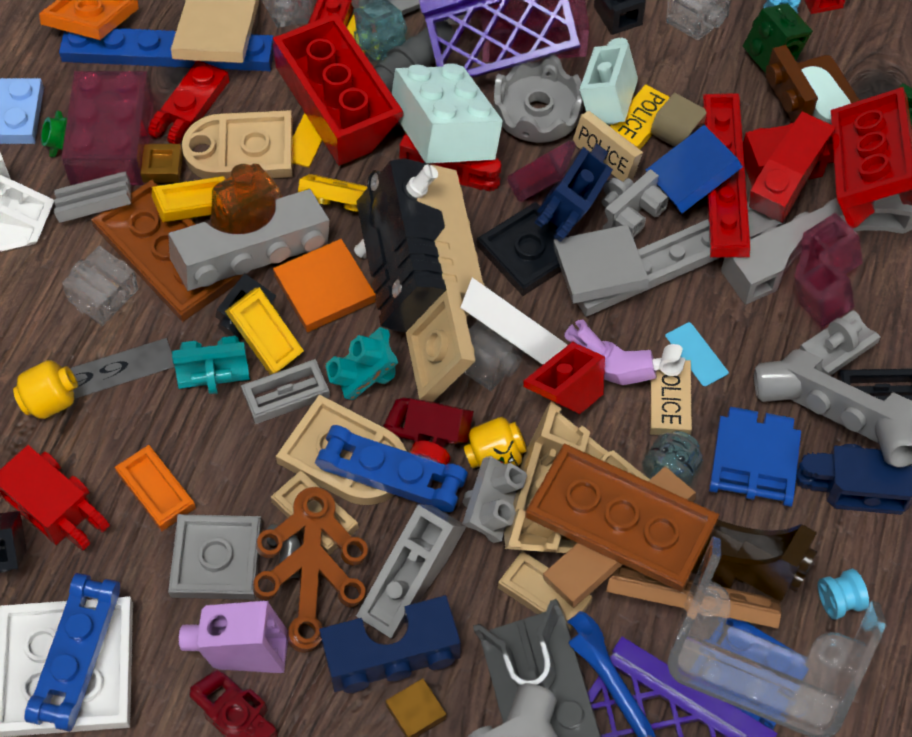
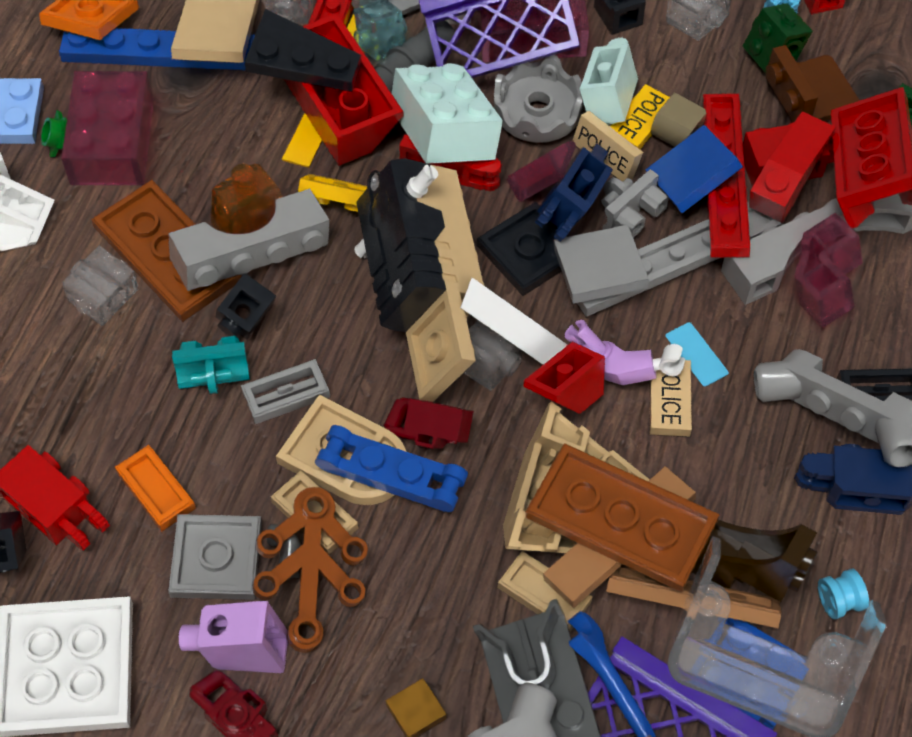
(45, 389): yellow head -> none
(73, 653): blue plate -> none
(92, 197): light grey tile -> none
(122, 367): flat silver sticker -> none
(161, 162): pearl gold plate -> none
(184, 199): yellow tile -> none
(189, 101): red hinge -> none
(241, 139): tan tile -> none
(264, 331): yellow tile -> none
(300, 55): none -> black wing
(324, 285): orange tile -> none
(358, 660): dark blue arch -> none
(367, 362): teal hips -> none
(410, 568): light grey slope -> none
(431, 451): red tile -> none
(492, 498): light grey hips -> none
(495, 439): yellow head -> none
(677, 452): clear light blue head -> none
(756, 456): blue plate -> none
(828, 92): light aqua tile -> none
(841, 342): light grey hips -> none

